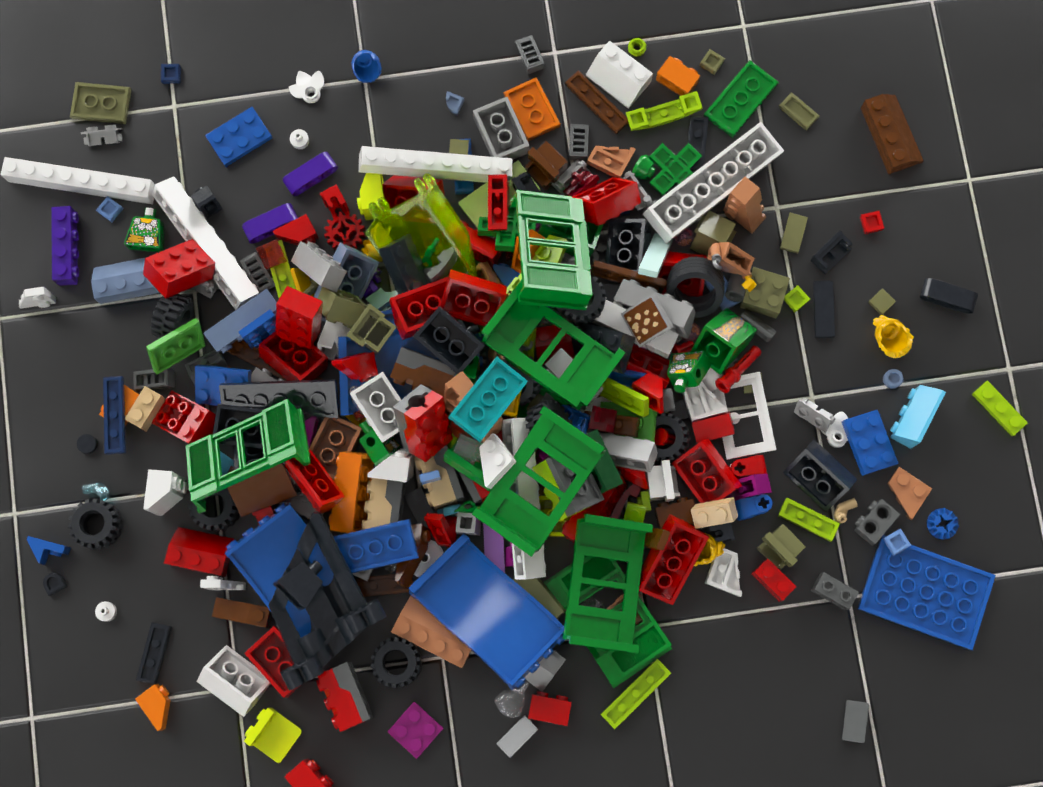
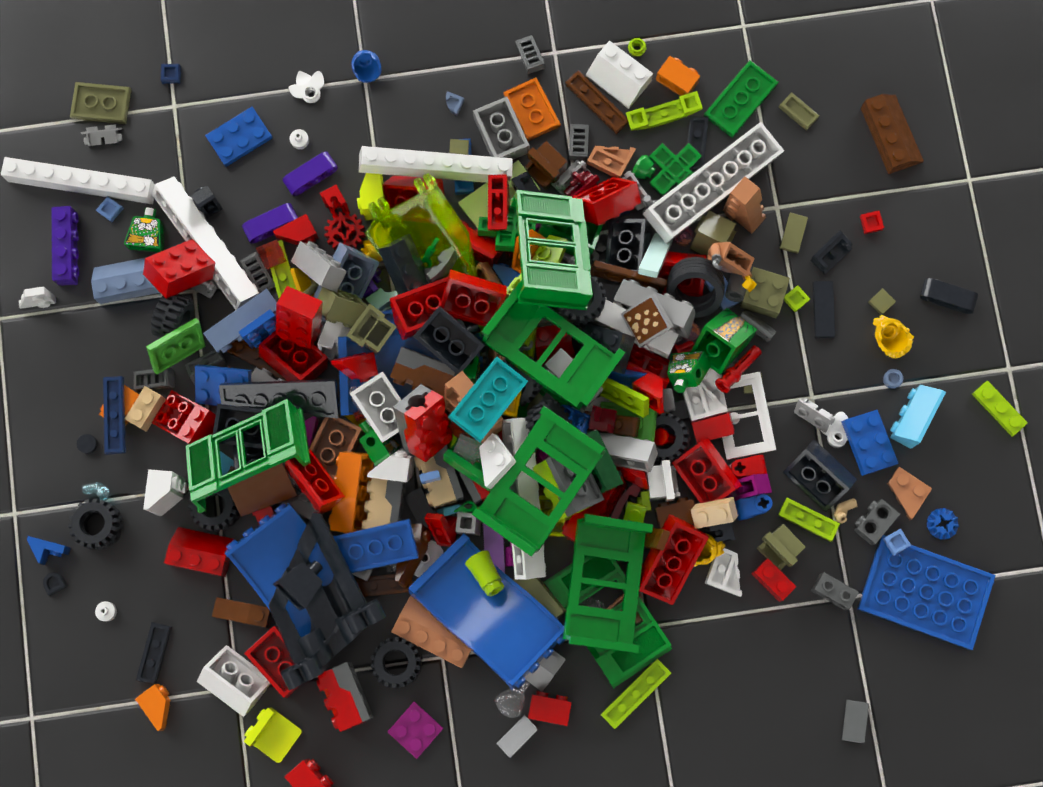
(218, 583): white wing -> none
(485, 572): none -> lime plant
(712, 62): olive tile -> none

